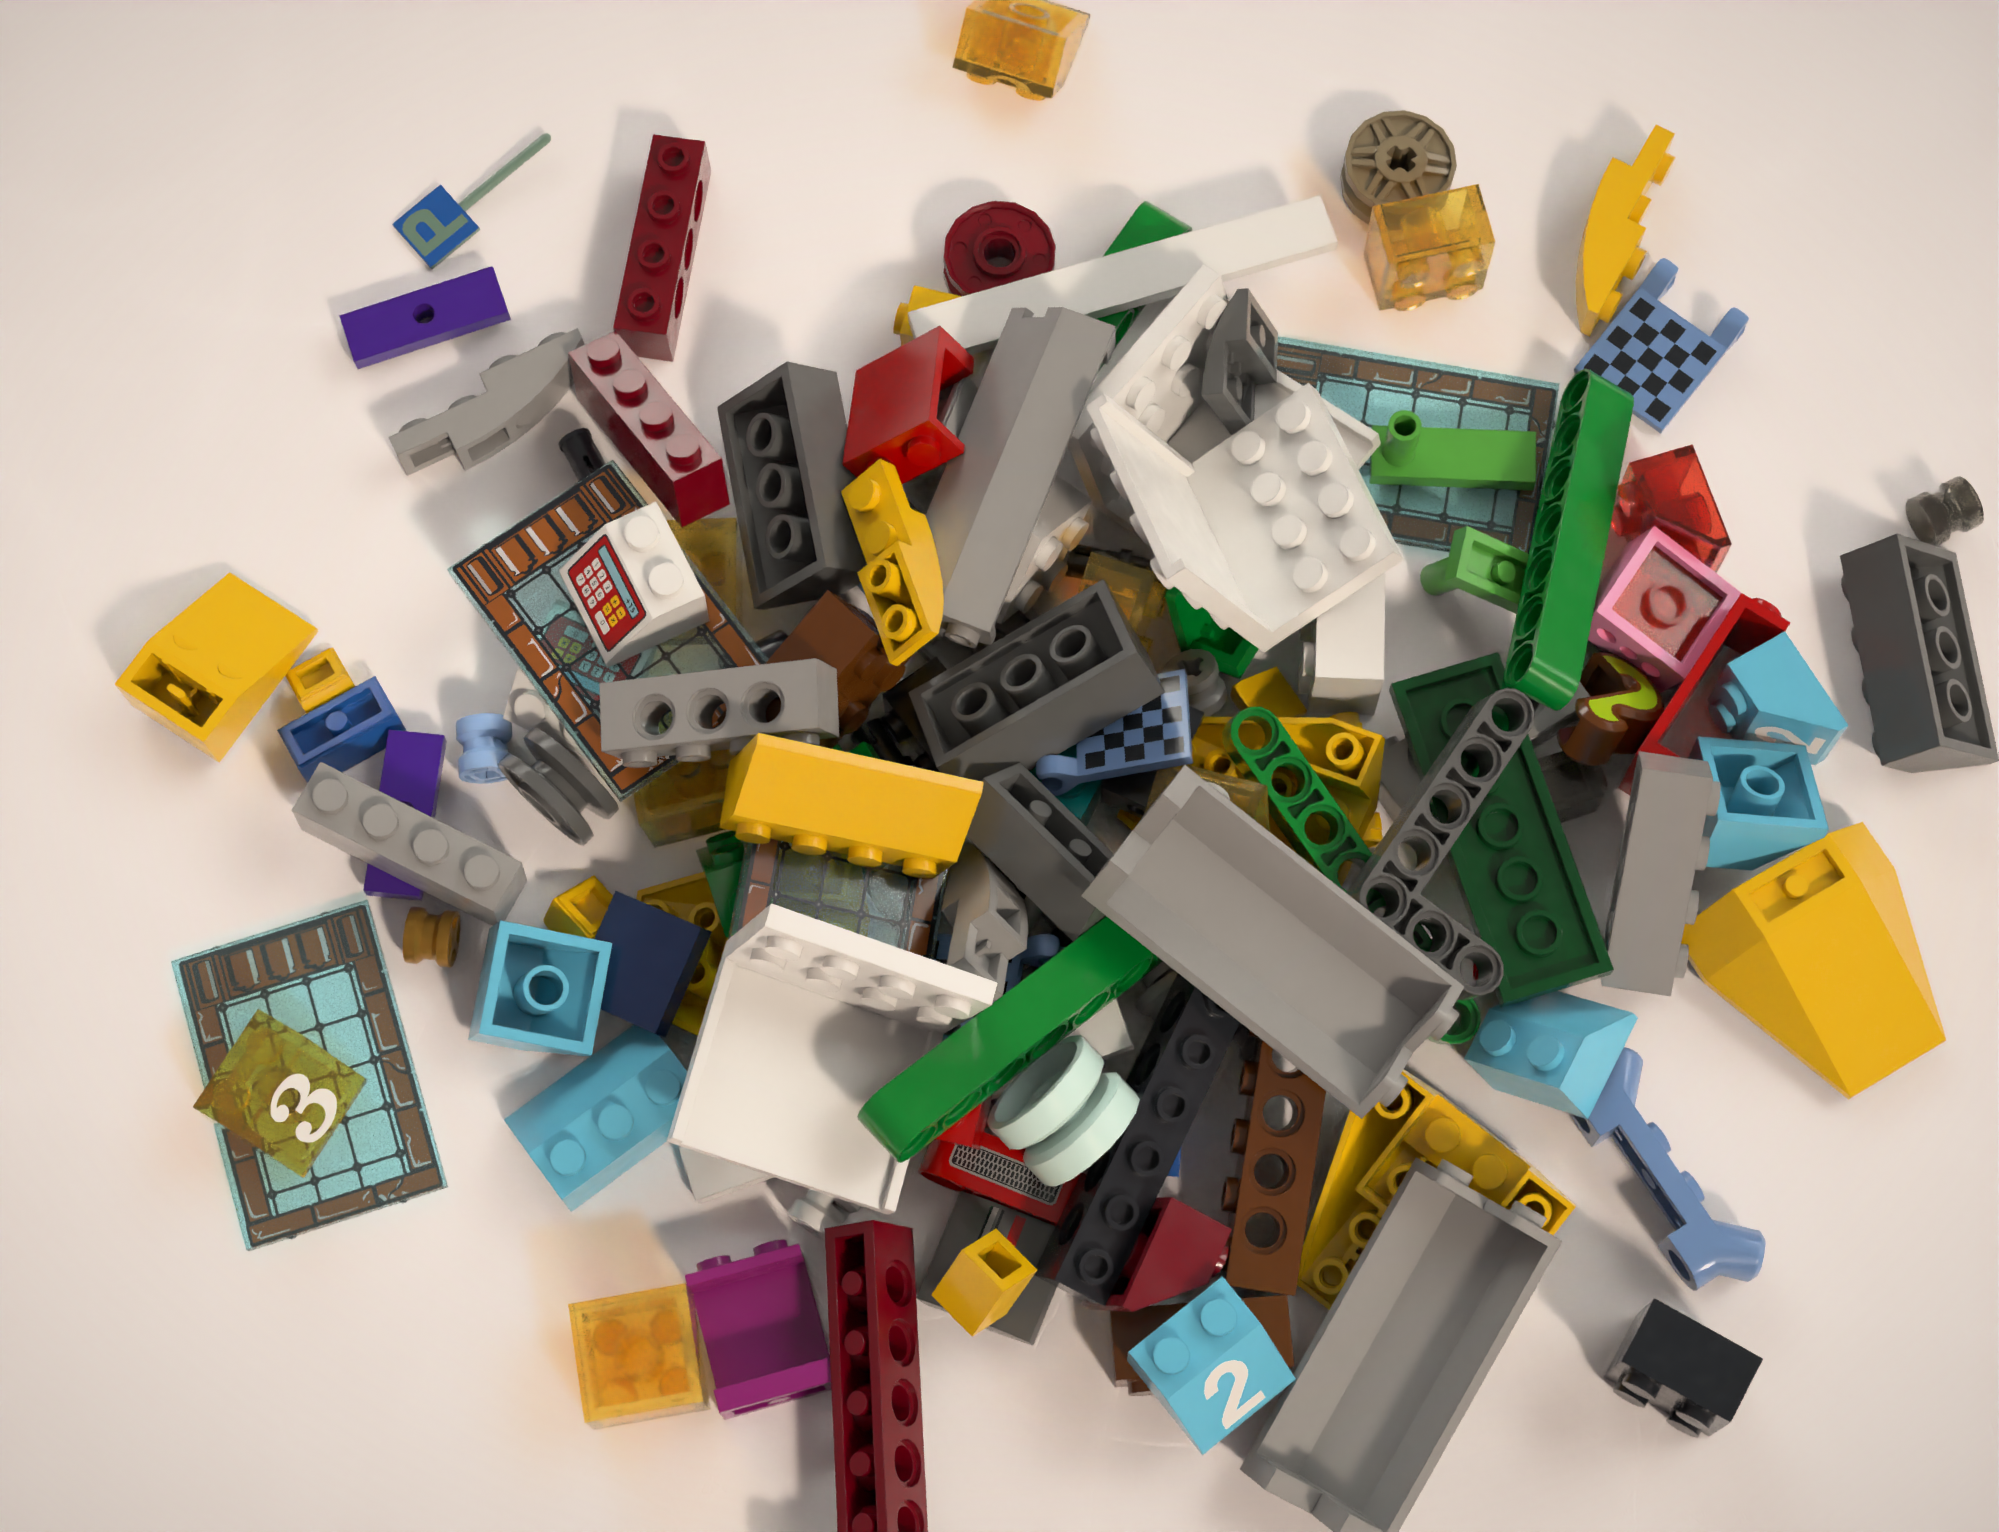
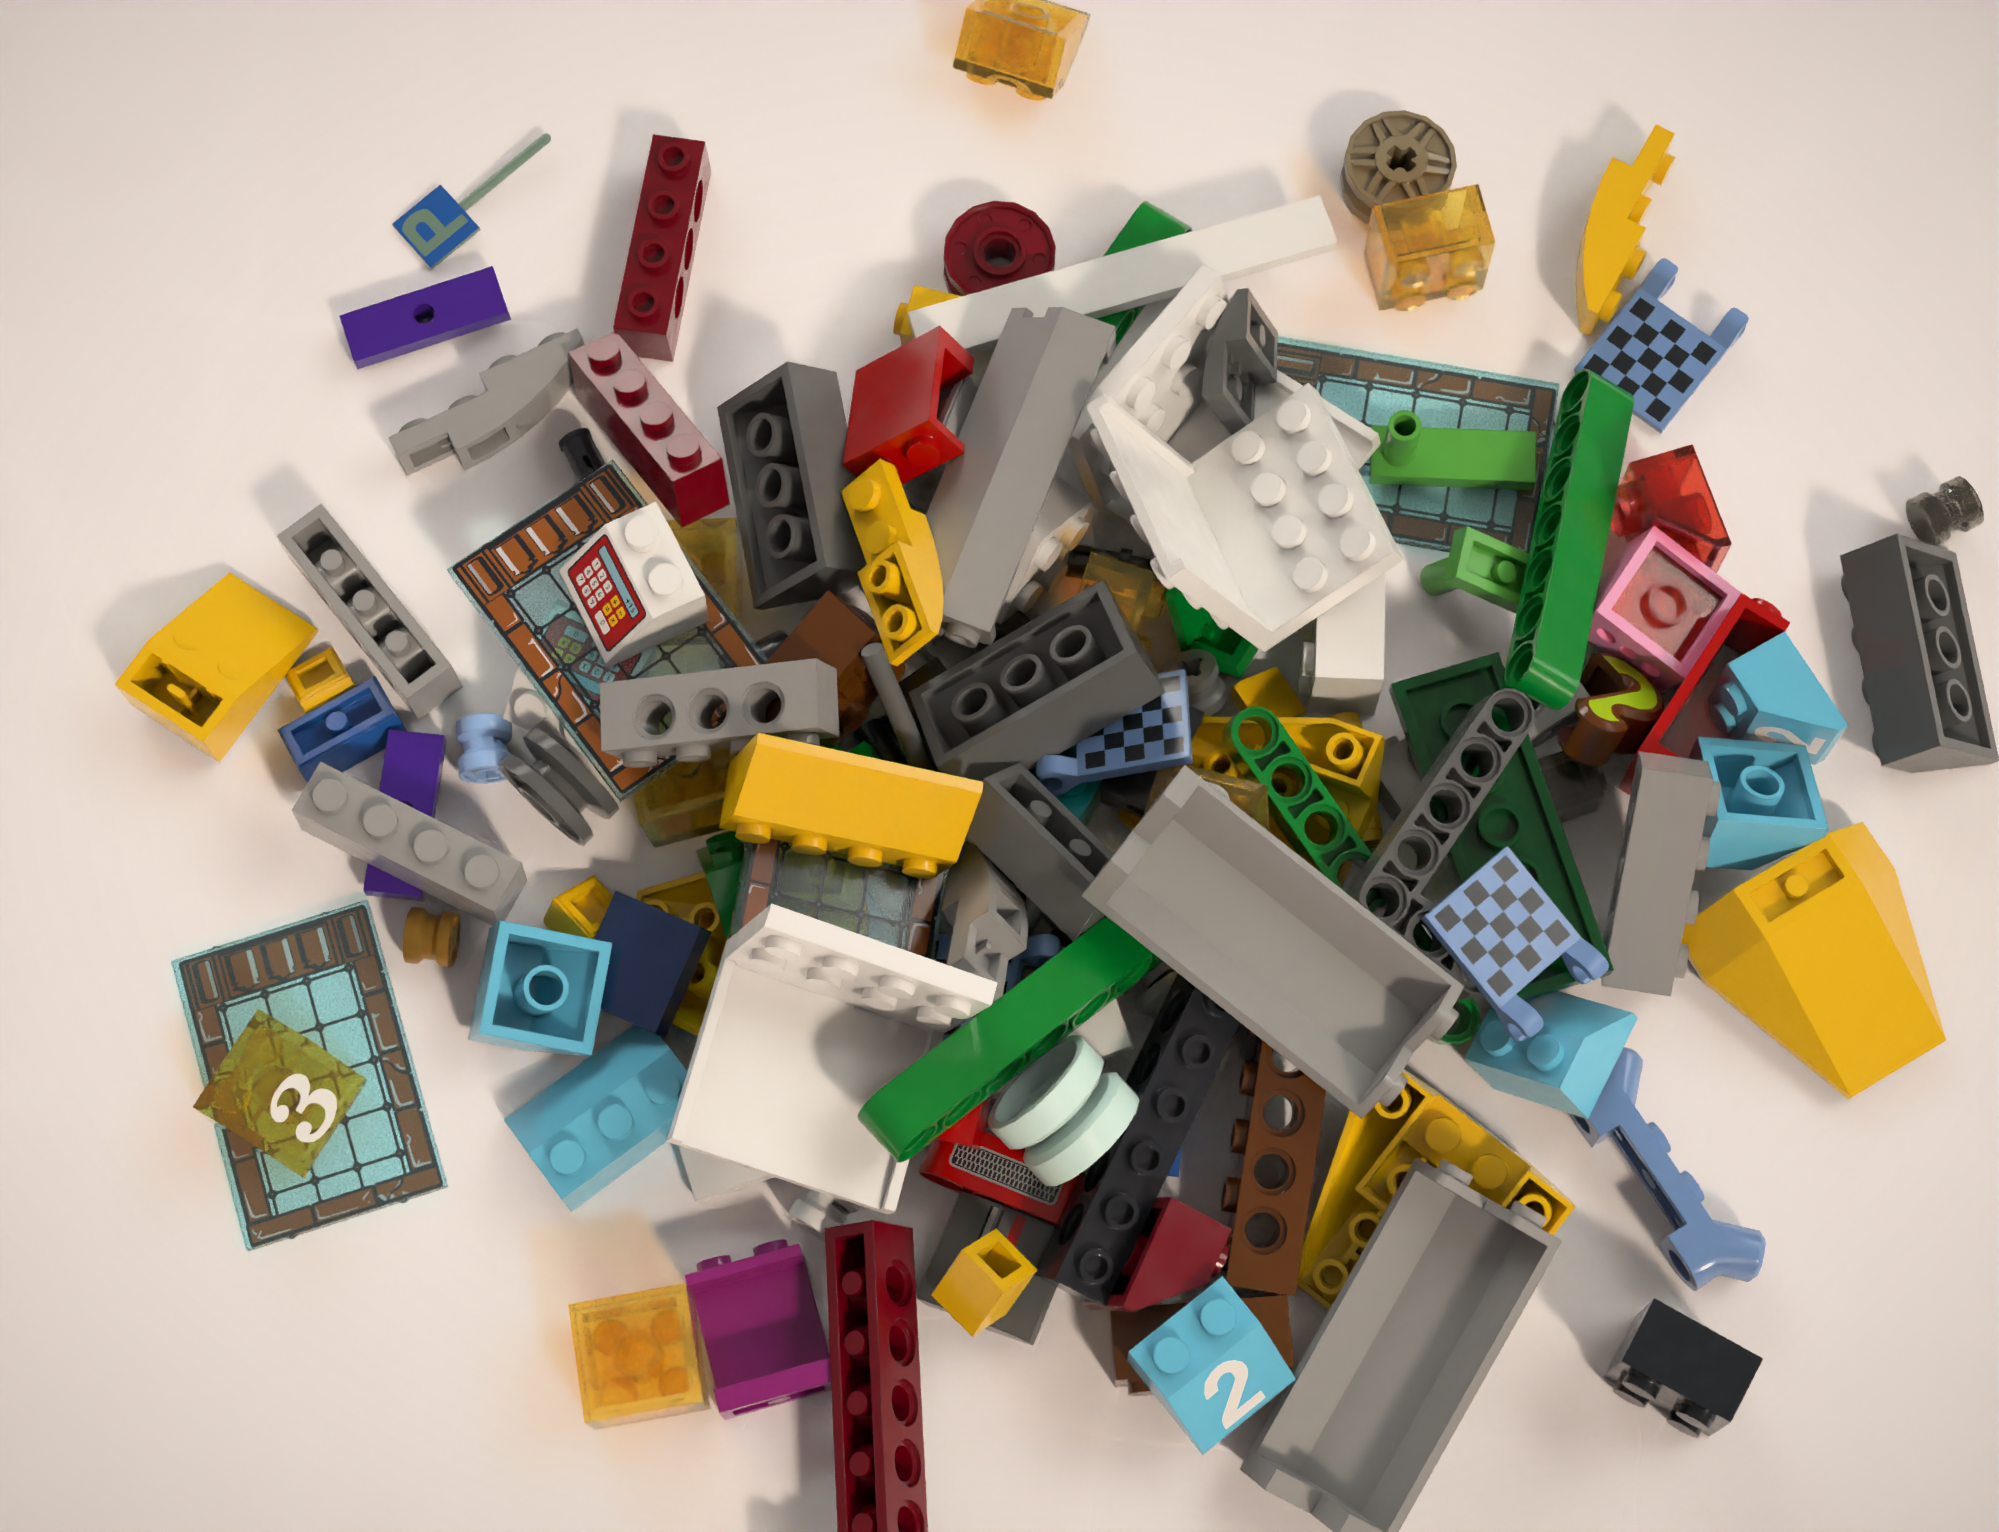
(370, 611): none -> light grey brick
(896, 706): none -> dark grey bar
(1506, 934): none -> medium blue flag

